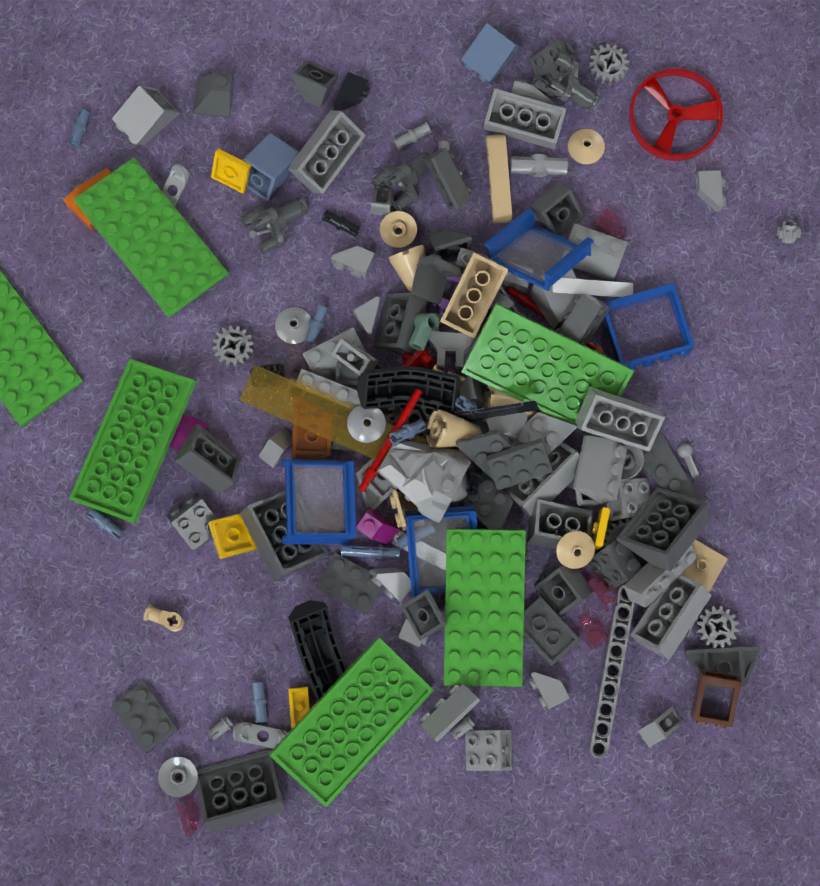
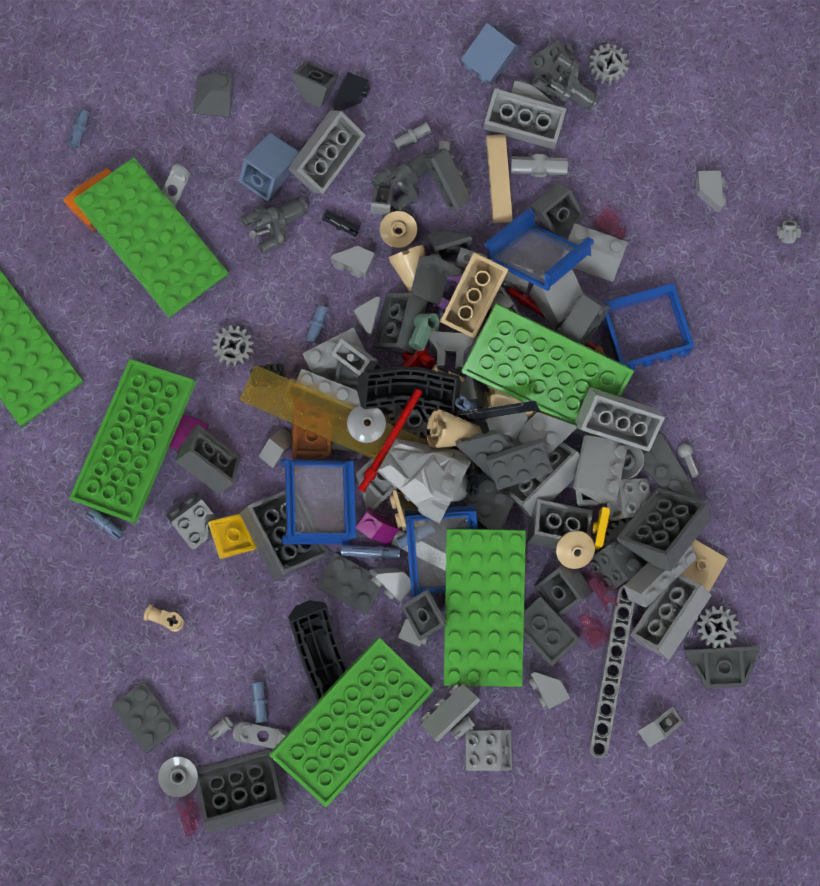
(144, 115): light grey slope -> none
(230, 170): yellow plate -> none
(291, 334): light grey dish -> none
(298, 703): yellow hinge -> none
(407, 431): sand blue pin -> none
(584, 154): tan dish -> none
(593, 287): white sticker -> none
(676, 113): red piece -> none
(718, 679): reddish brown window -> none

